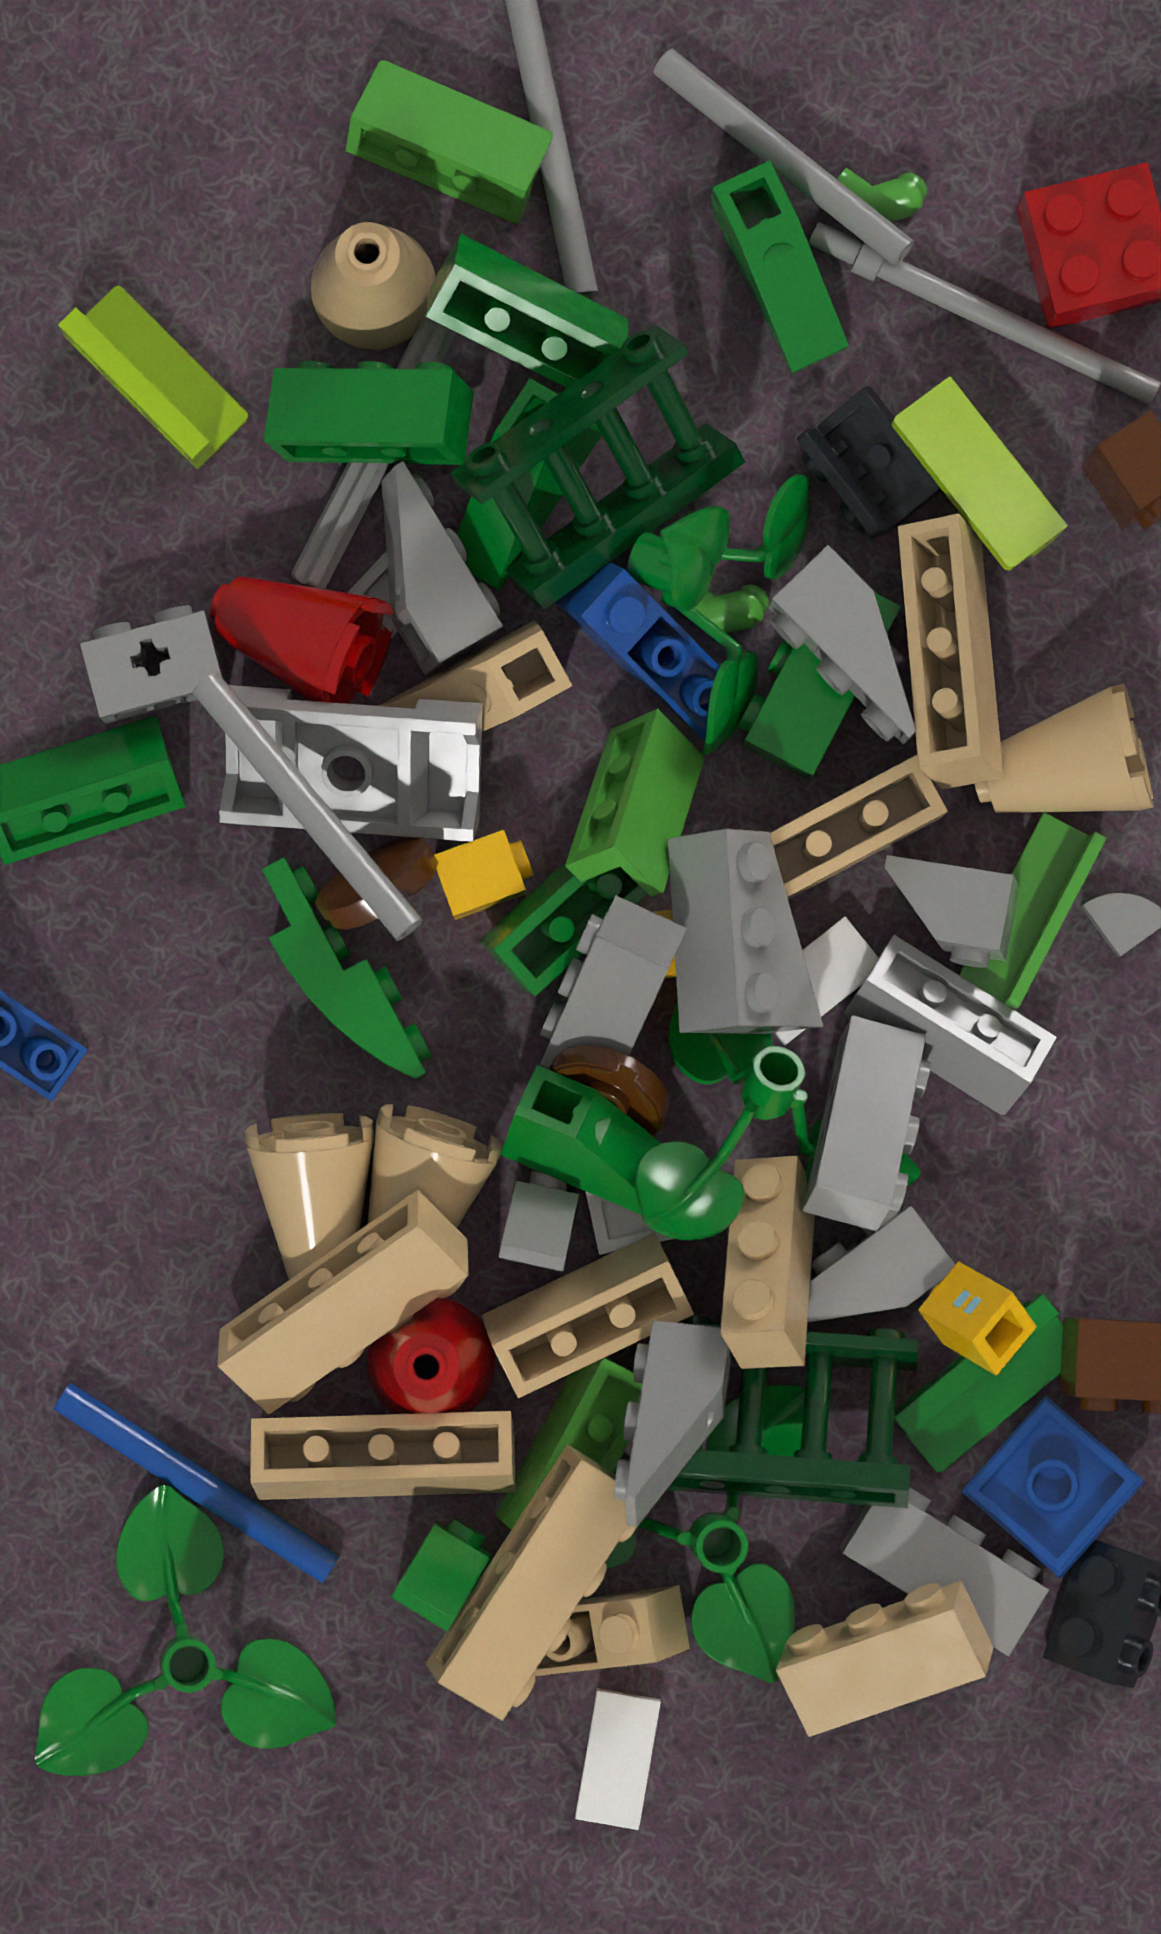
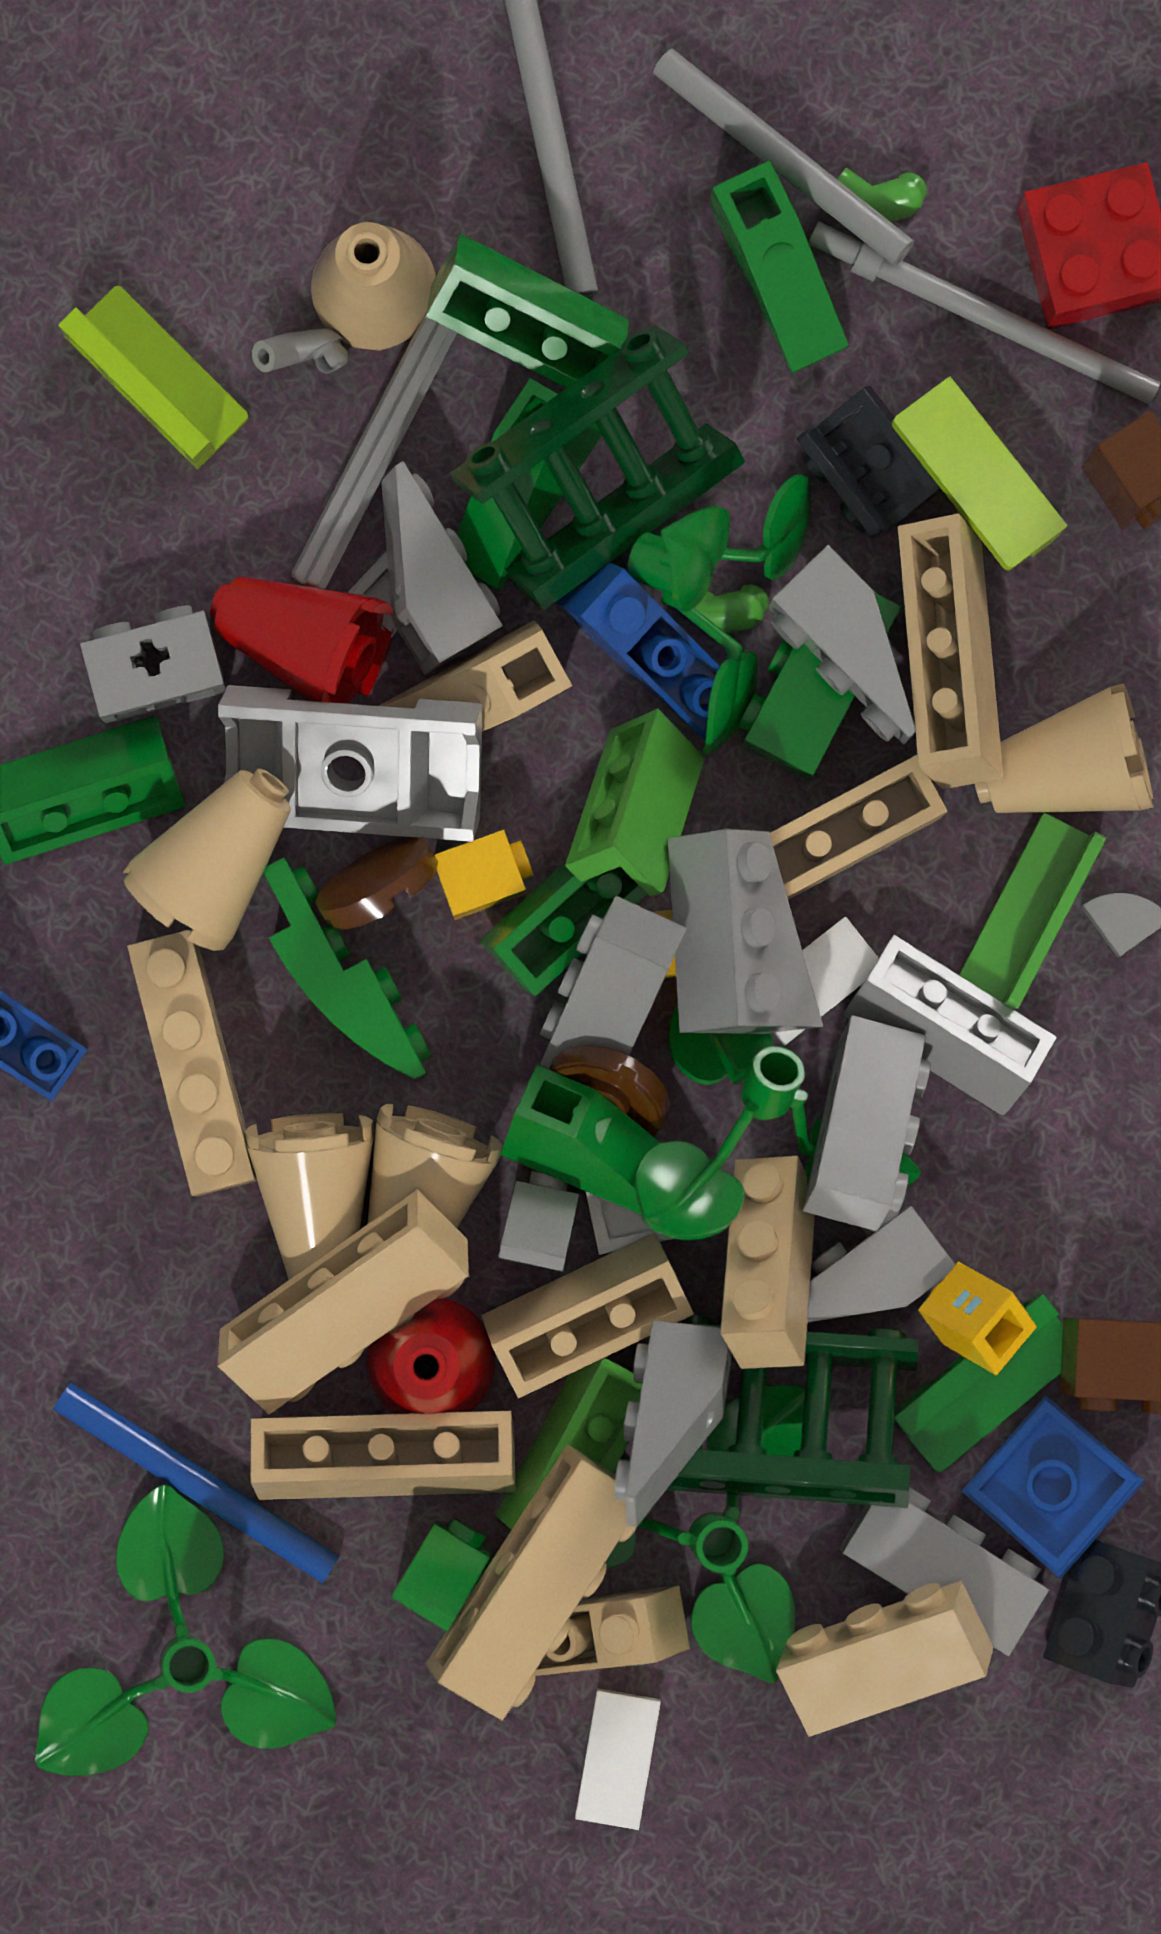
(192, 1062): none -> tan brick
(212, 858): none -> tan cone
(300, 346): none -> light grey arm
(307, 806): light grey piece -> none
(369, 414): green brick -> none
(447, 141): bright green panel -> none
(960, 906): light grey slope -> none

